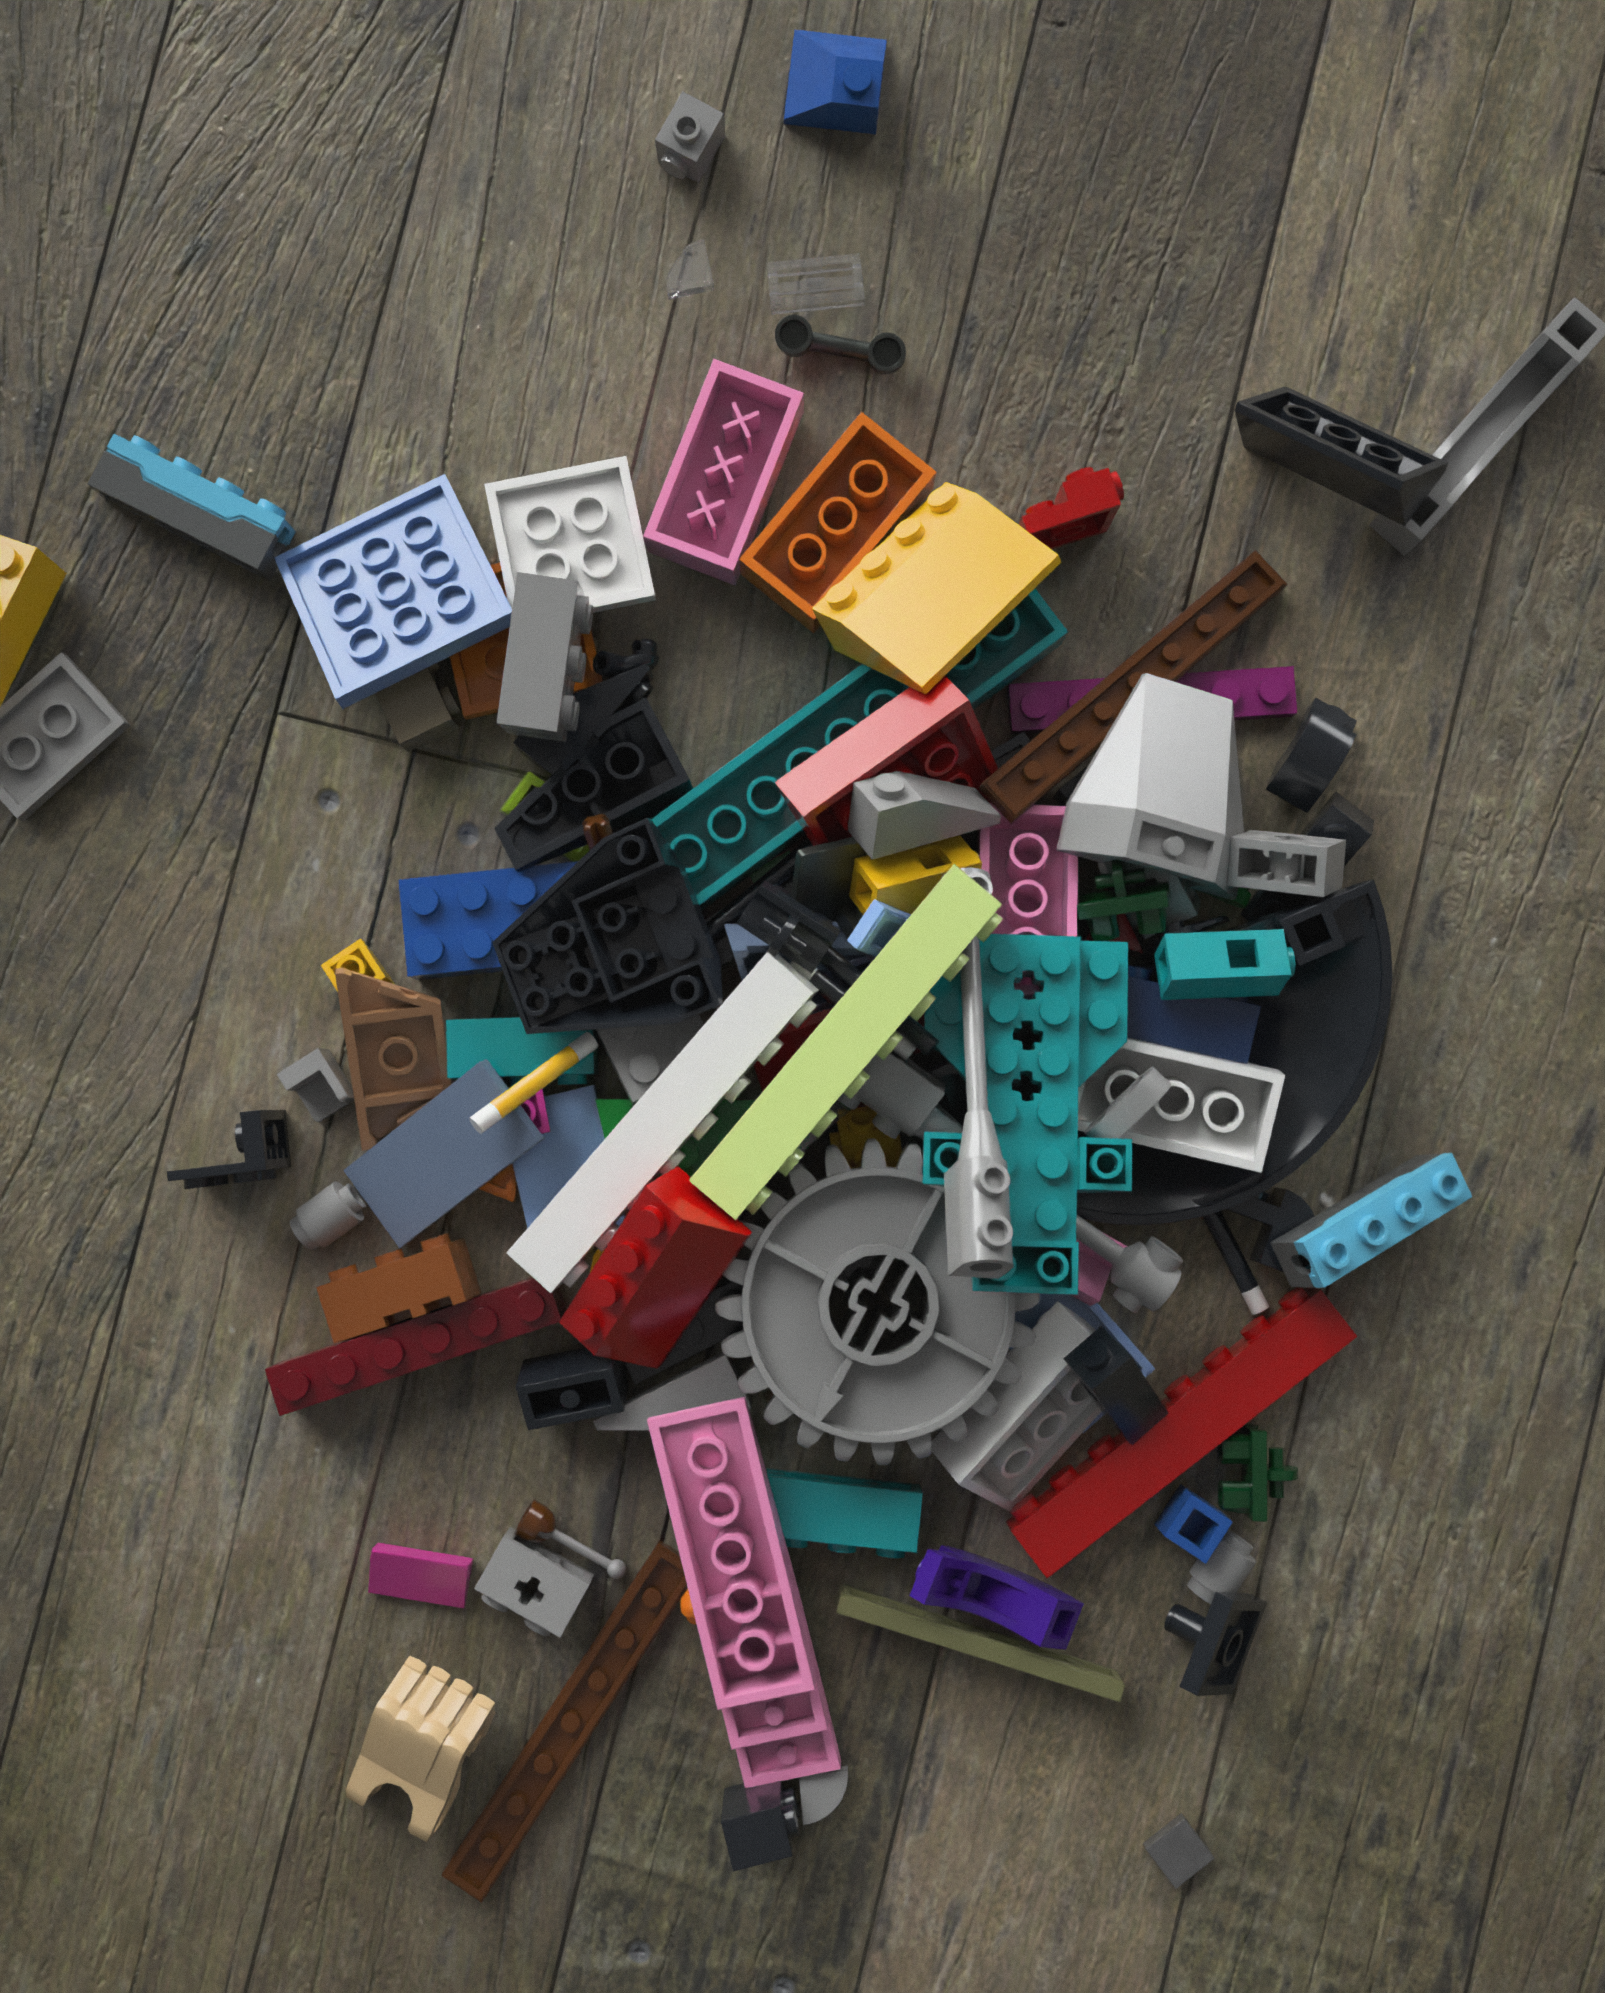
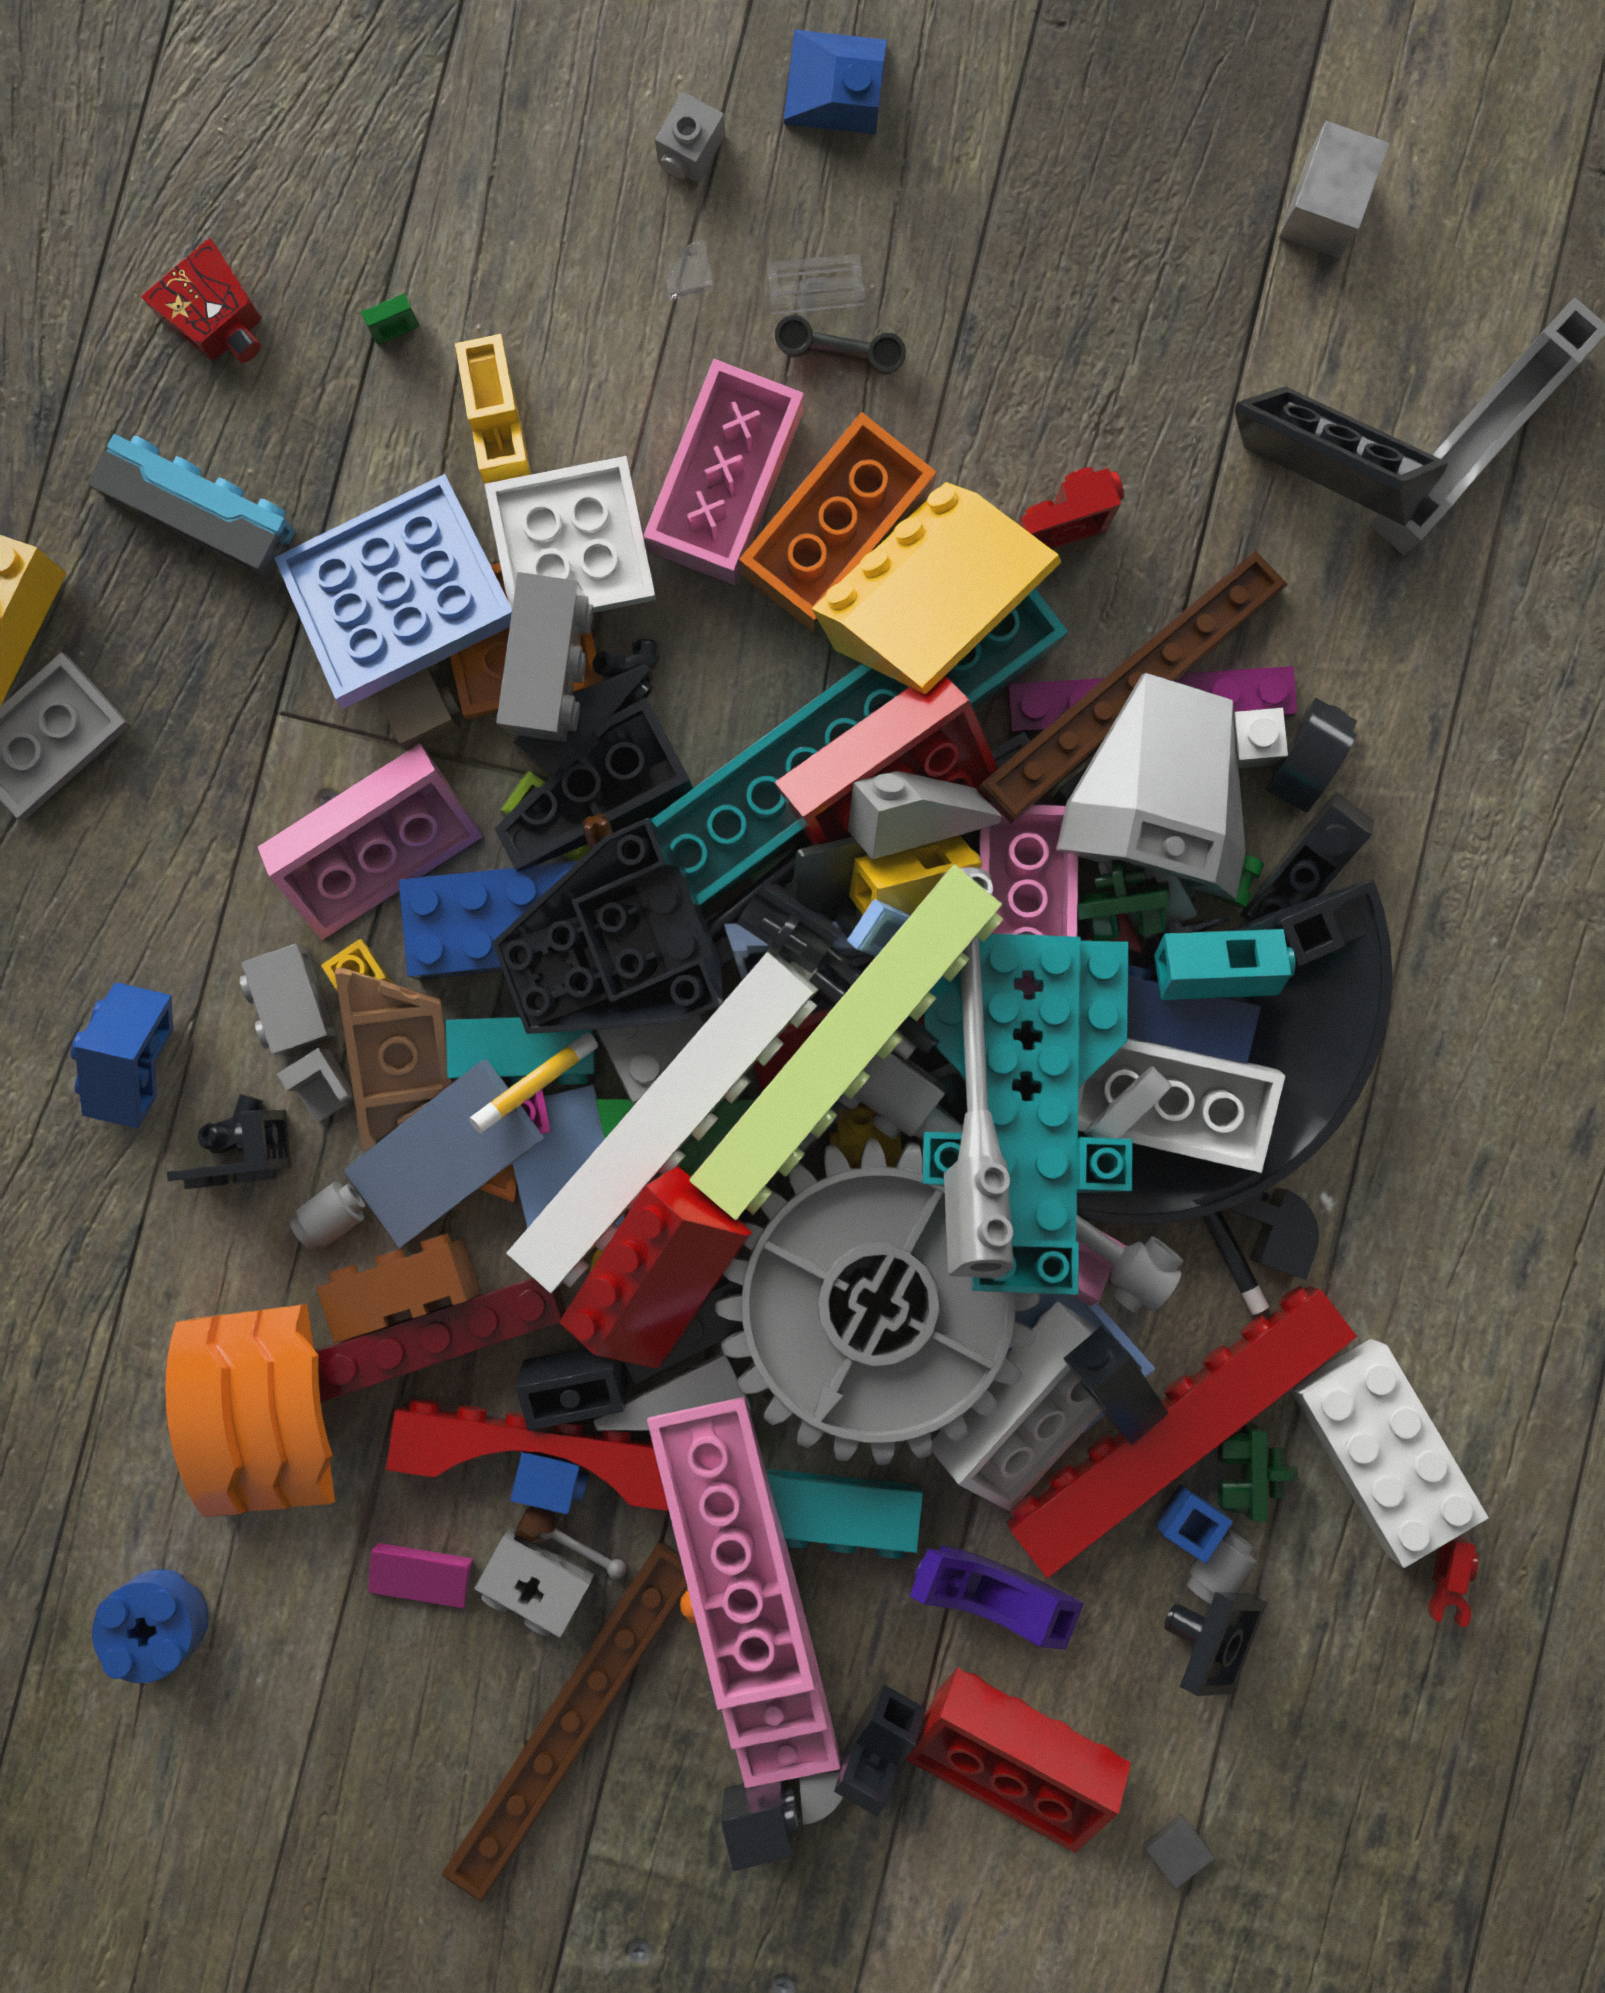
(120, 1054): none -> blue brick
(122, 1634): none -> blue brick
(206, 305): none -> red torso
(221, 1136): none -> black arm
(248, 1412): none -> orange slope
(287, 1000): none -> light grey brick
(367, 840): none -> bright pink slope
(390, 319): none -> green tile
(420, 1742): tan piece -> none
(434, 1440): none -> red arch
(492, 409): none -> yellow slope
(549, 1482): none -> blue brick
(878, 1748): none -> black brick
(979, 1642): olive tile -> none
(1020, 1761): none -> red slope
(1260, 737): none -> white brick
(1286, 863): light grey brick -> none
(1334, 189): none -> flat silver piece
(1371, 1220): medium azure piece -> none
(1388, 1452): none -> white brick
(1453, 1570): none -> red plate

